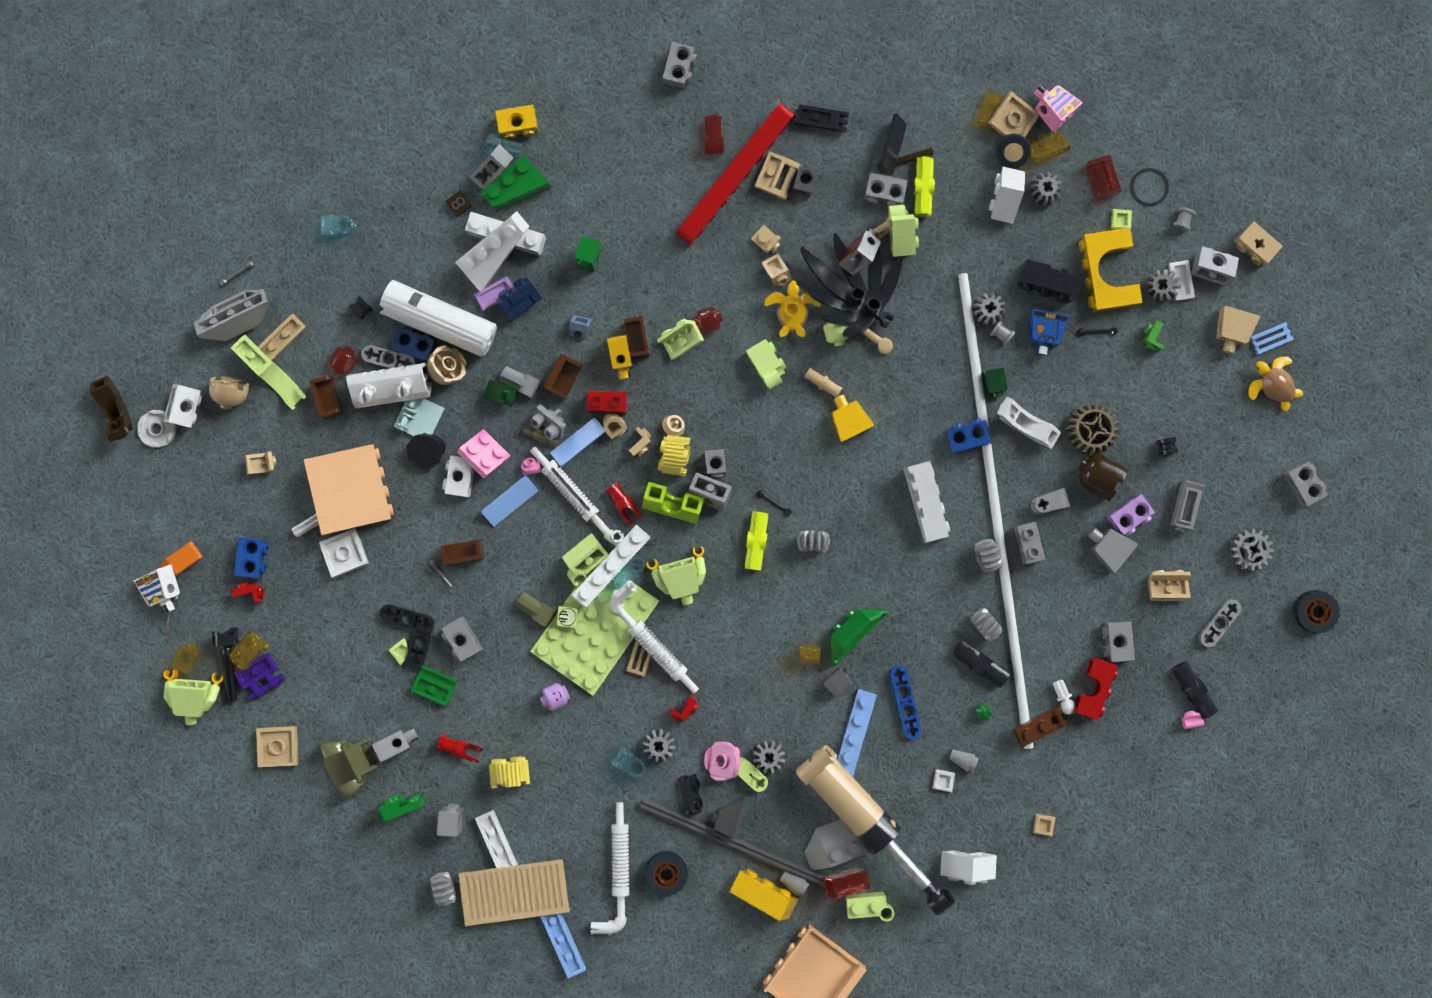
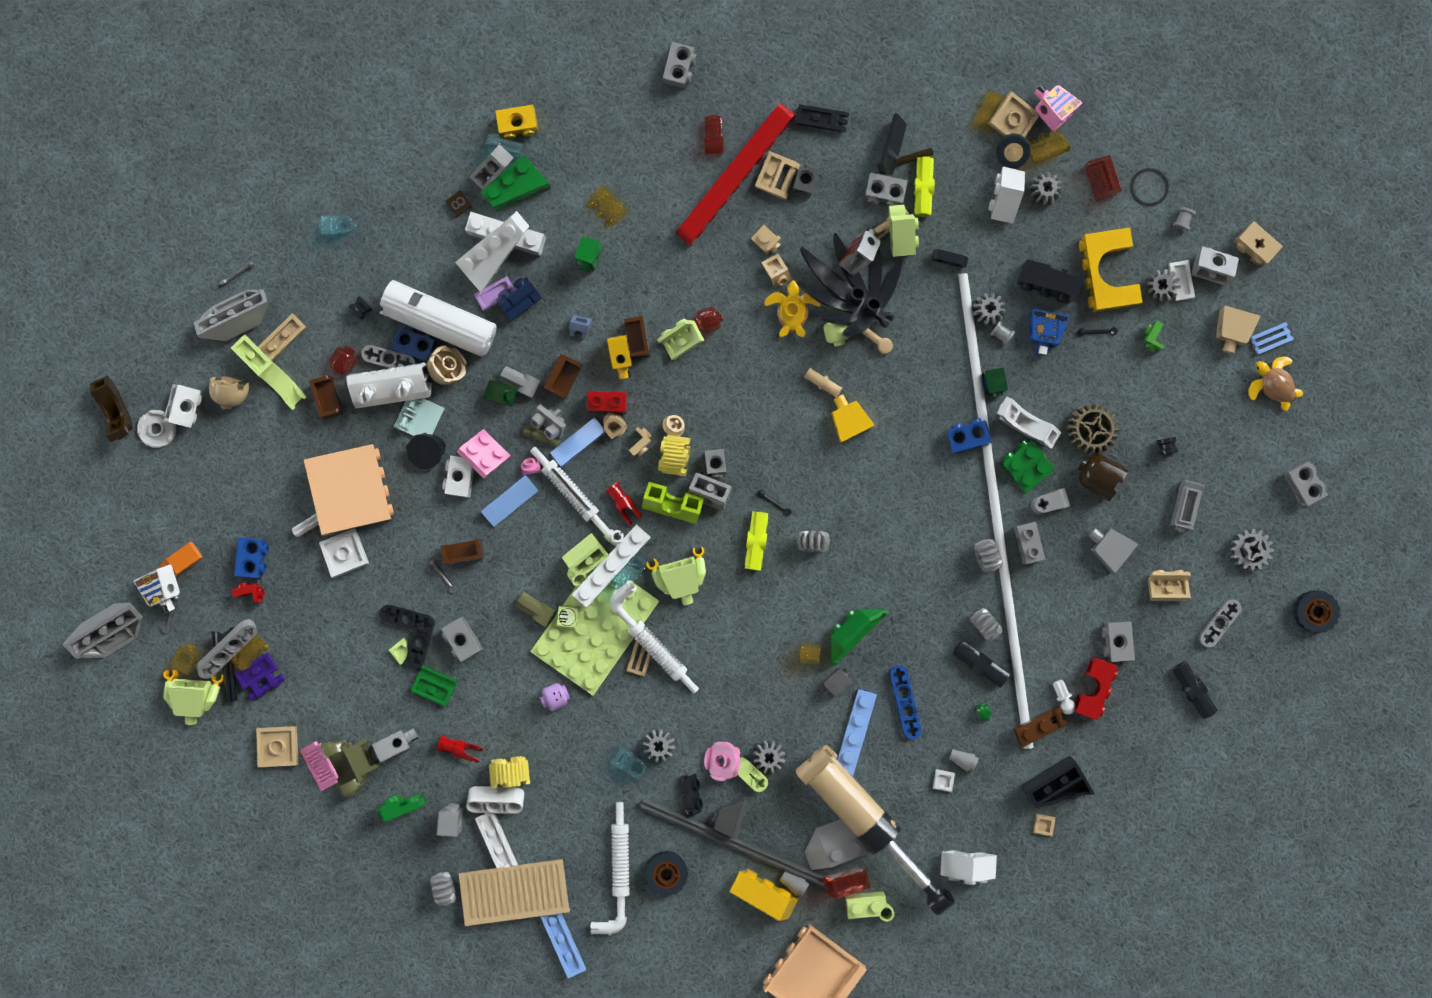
(105, 632): none -> light grey wedge
(228, 650): none -> light grey beam
(260, 463): tan bracket -> none
(319, 766): none -> bright pink window
(495, 800): none -> white beam
(608, 205): none -> clear yellow plate
(689, 708): red bracket -> none
(766, 363): yellowish green hinge -> none
(927, 502): white wedge -> none
(949, 258): none -> black beam
(1027, 465): none -> green plate
(1057, 784): none -> black wedge
(1121, 219): yellowish green tile -> none
(1128, 511): lavender brick -> none
(1192, 719): bright pink plate -> none

